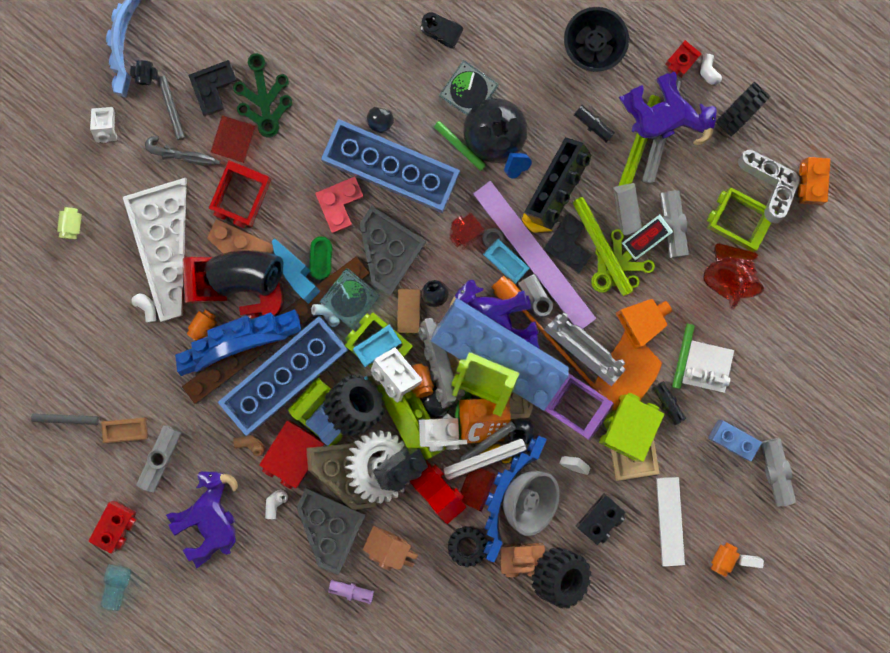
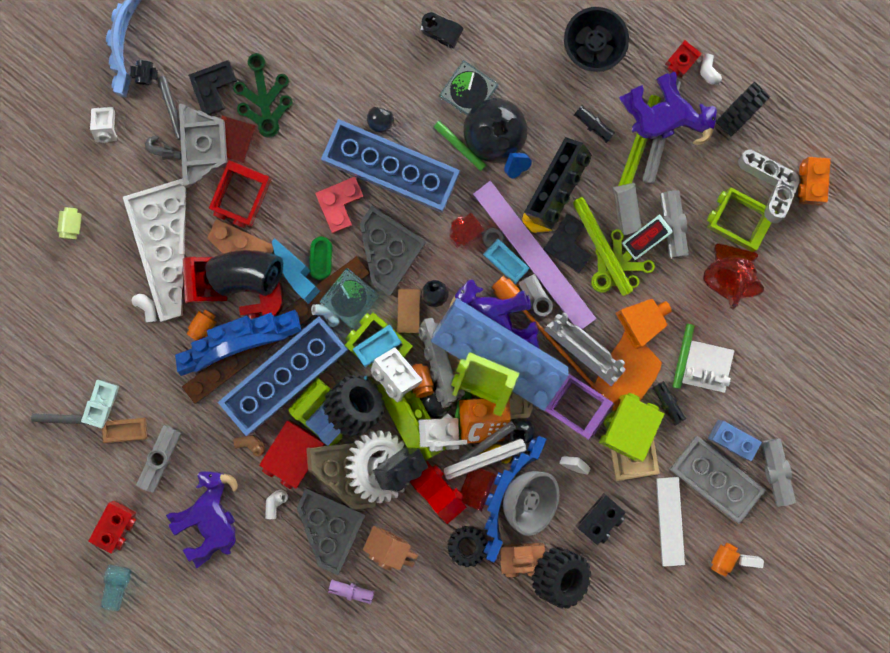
(100, 404): none -> light aqua slope
(201, 144): none -> light grey wing
(717, 479): none -> light grey tile

